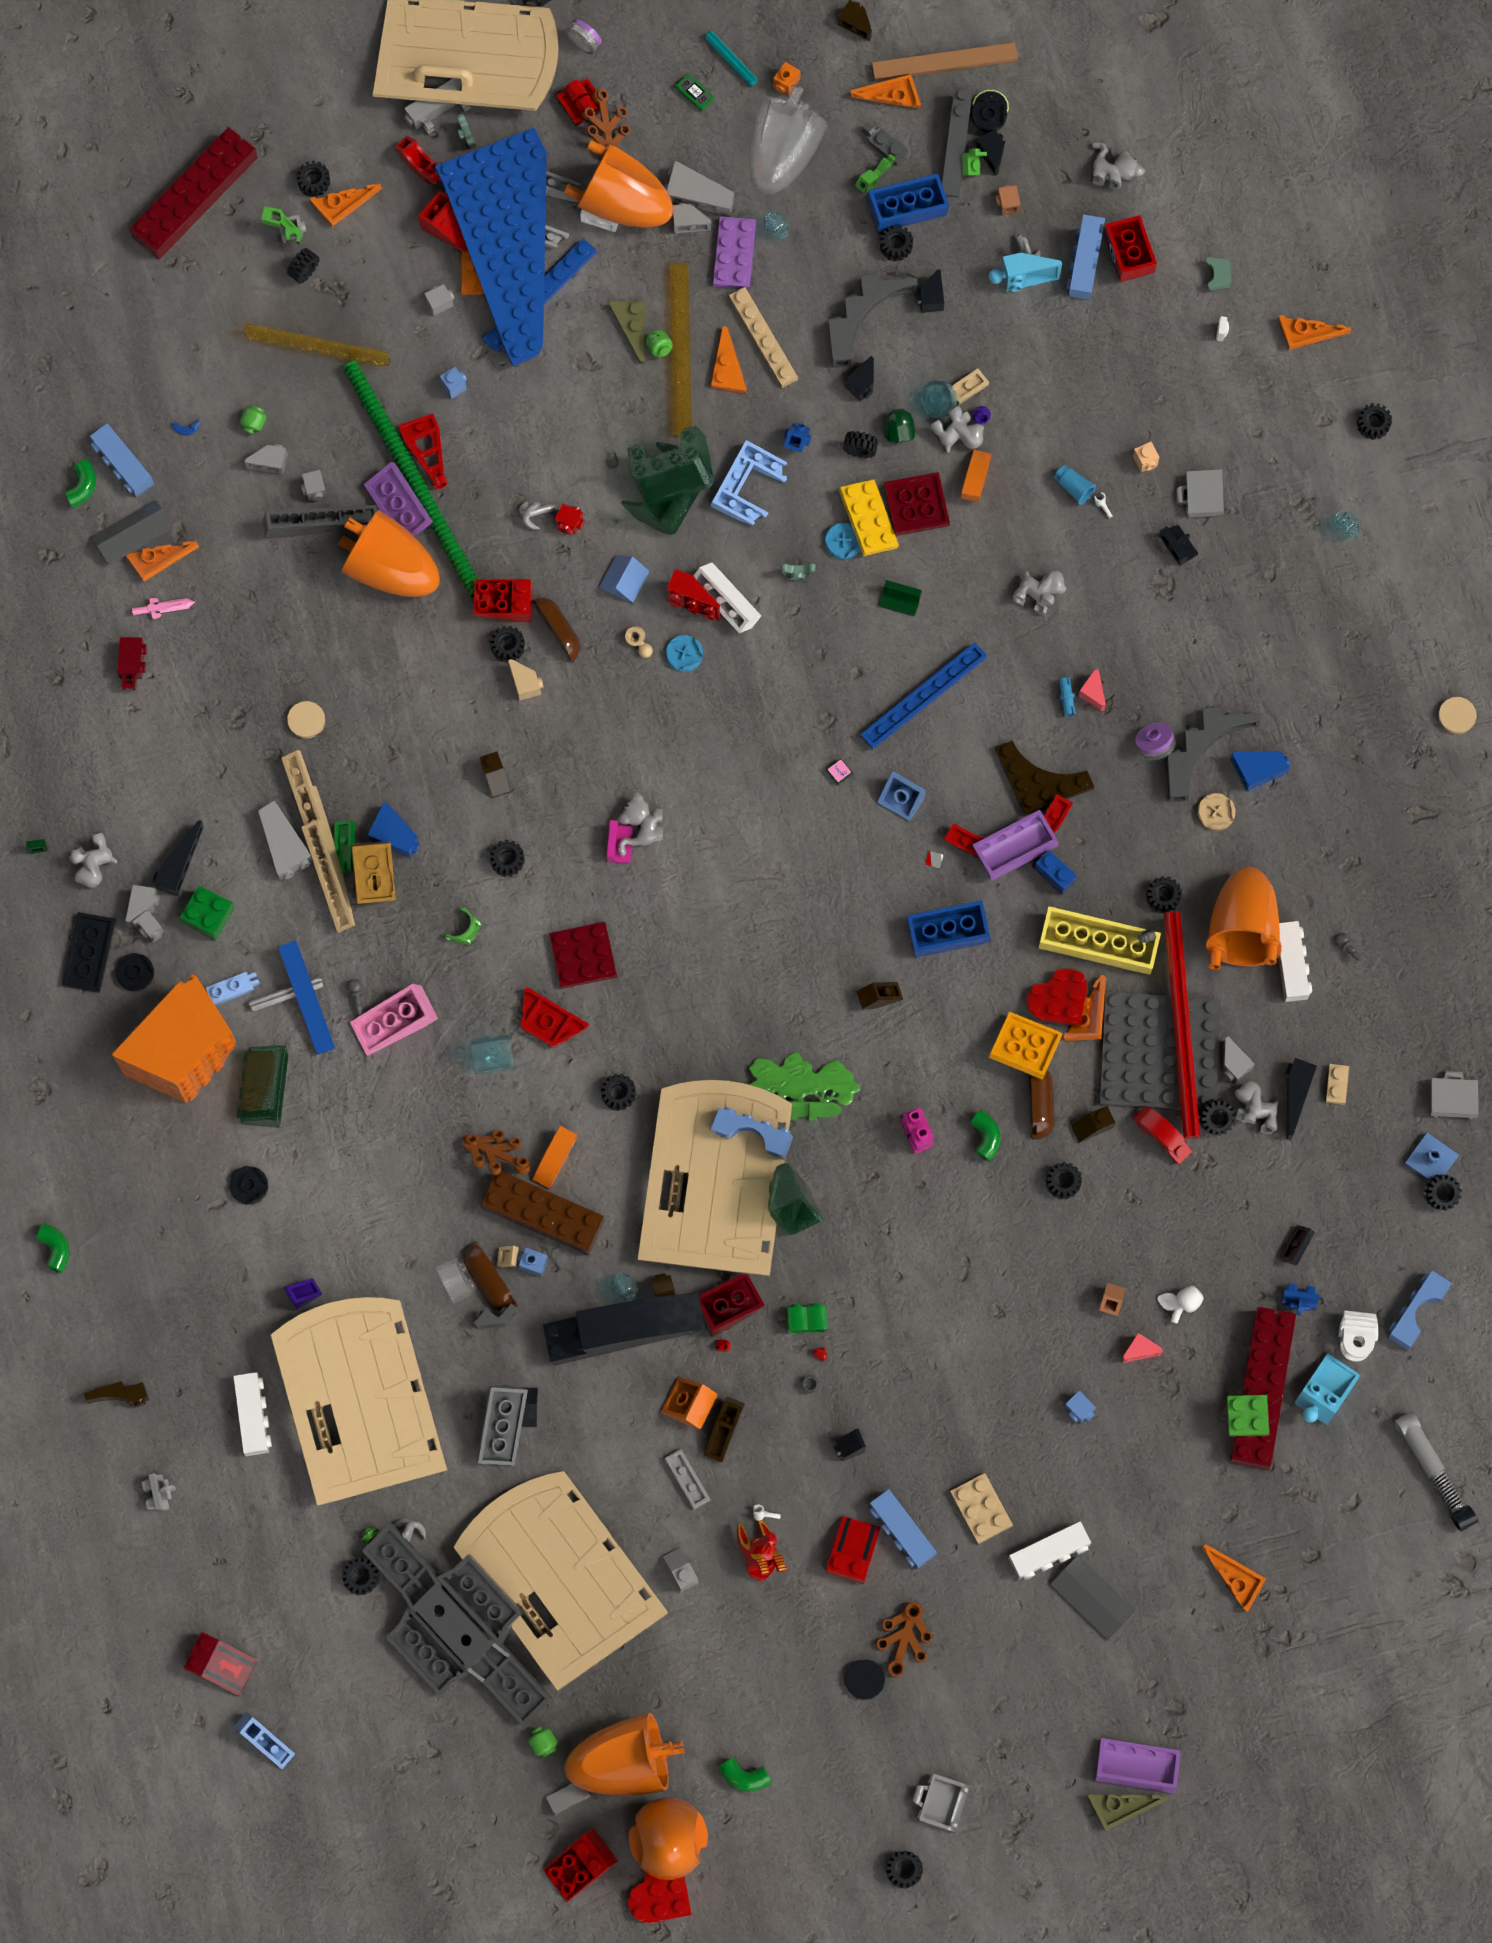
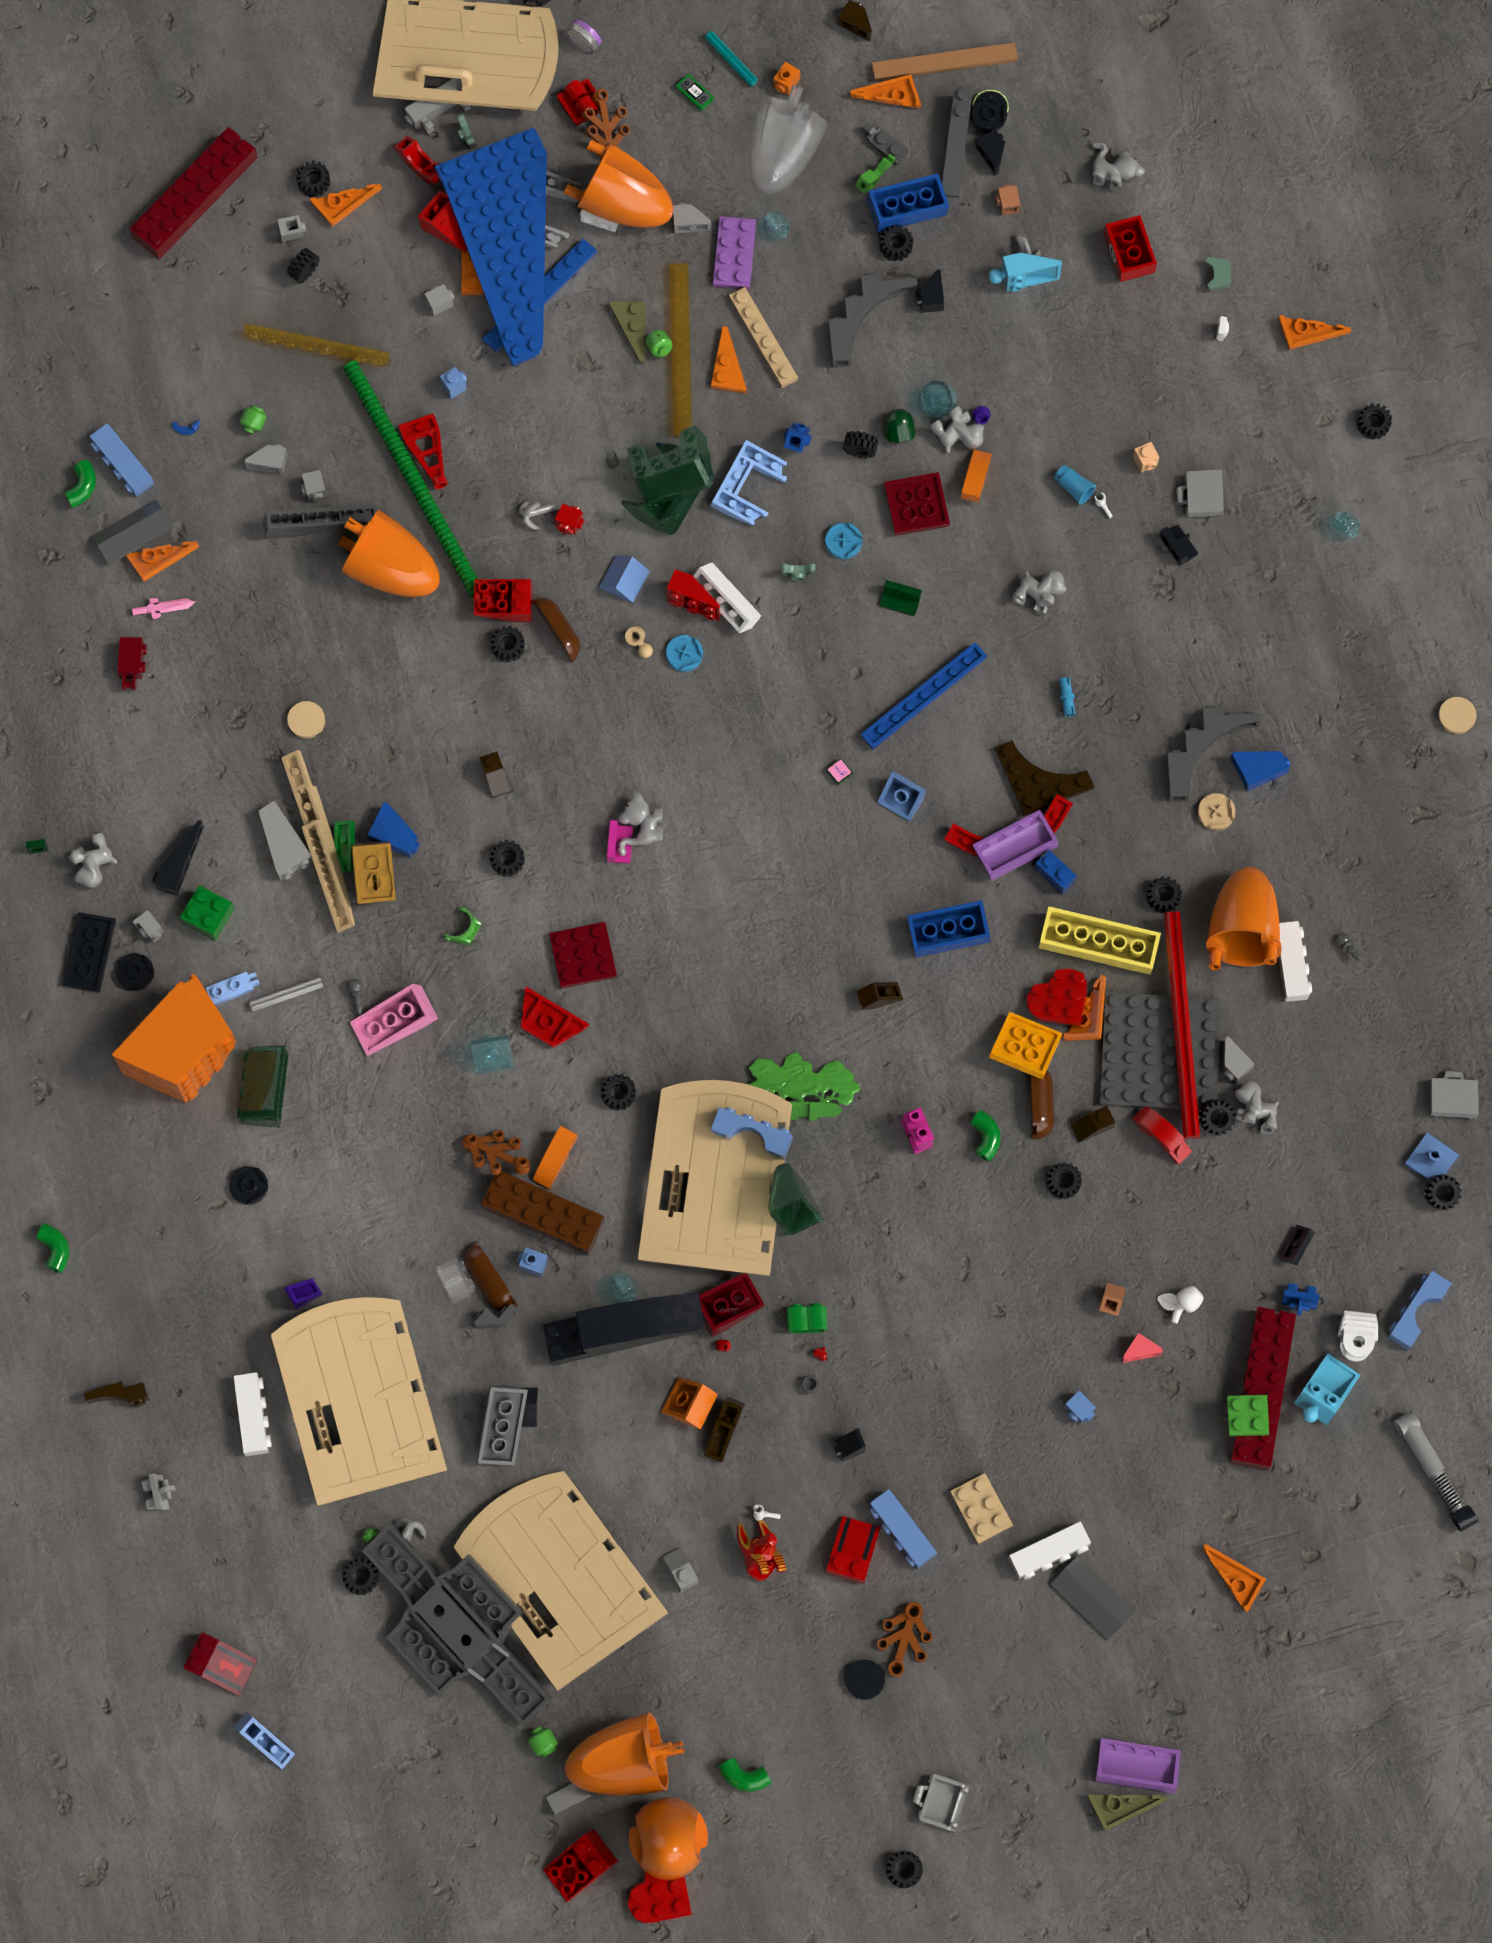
(141, 900): light grey slope -> none
(290, 228): bright green piece -> none
(306, 997): blue tile -> none
(397, 499): medium lavender plate -> none
(507, 1256): tan plate -> none
(525, 680): tan slope -> none
(663, 1285): dark brown slope -> none
(687, 1479): light grey tile -> none
(701, 192): light grey slope -> none
(861, 381): black slope -> none
(868, 517): yellow plate -> none
(934, 859): light grey sticker -> none
(970, 385): tan plate -> none
(971, 162): bright green bracket -> none
(1086, 257): medium blue wedge -> none
(1093, 692): coral slope -> none
(1146, 936): dark grey piece -> none
(1155, 741): medium lavender piece -> none
(1298, 1085): black slope -> none
(1337, 1084): tan plate -> none

